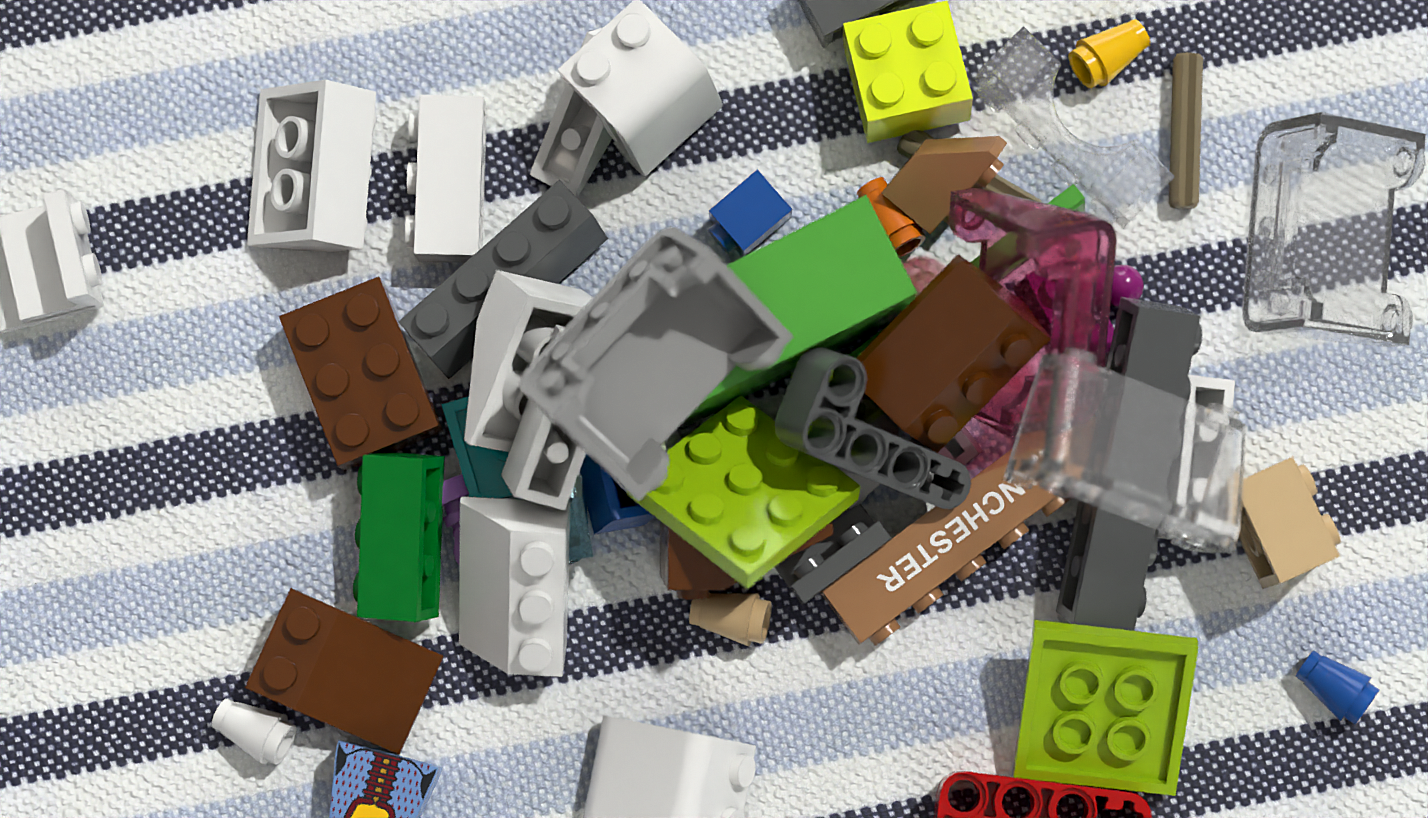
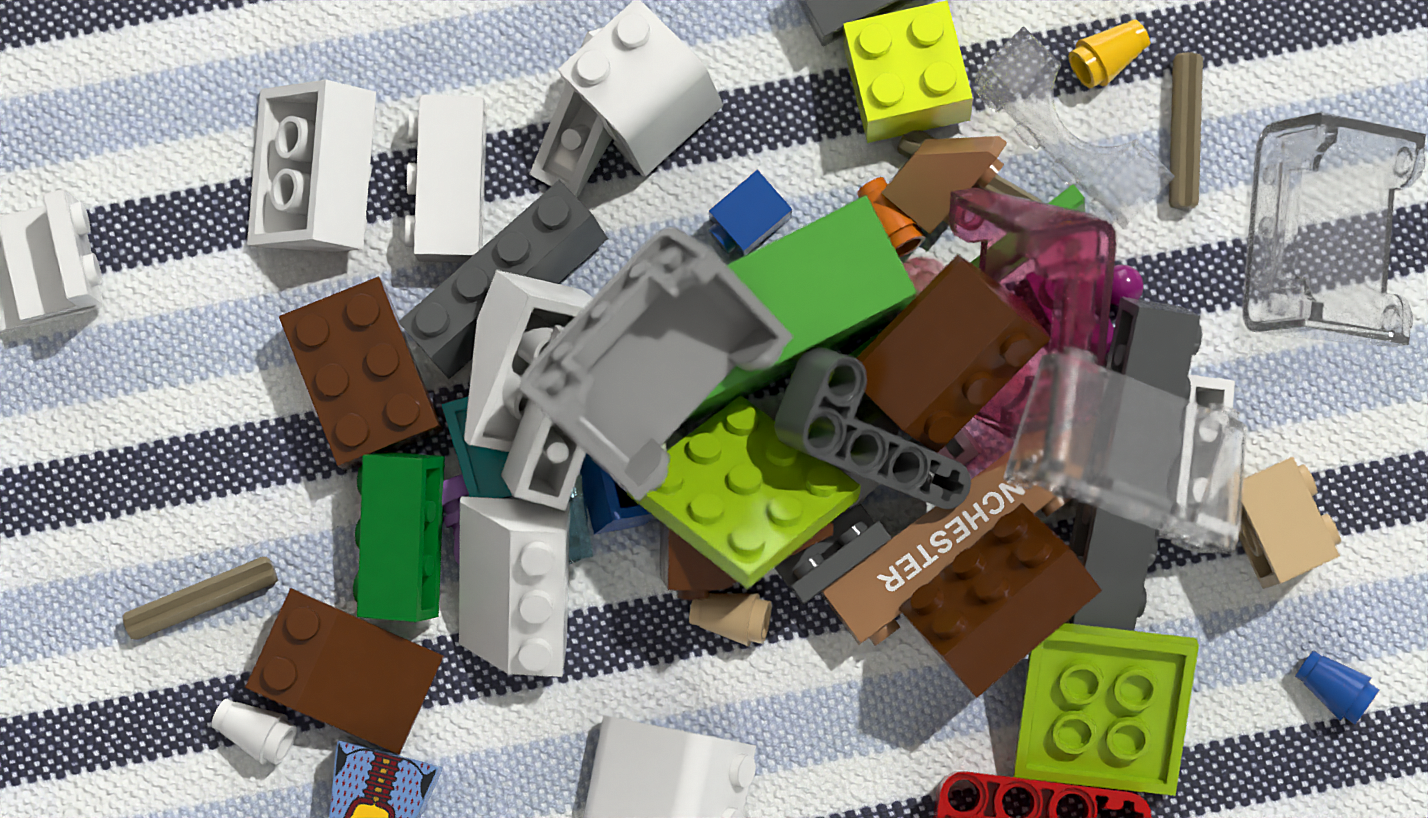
(199, 598): none -> dark tan axle
(1000, 599): none -> reddish brown brick

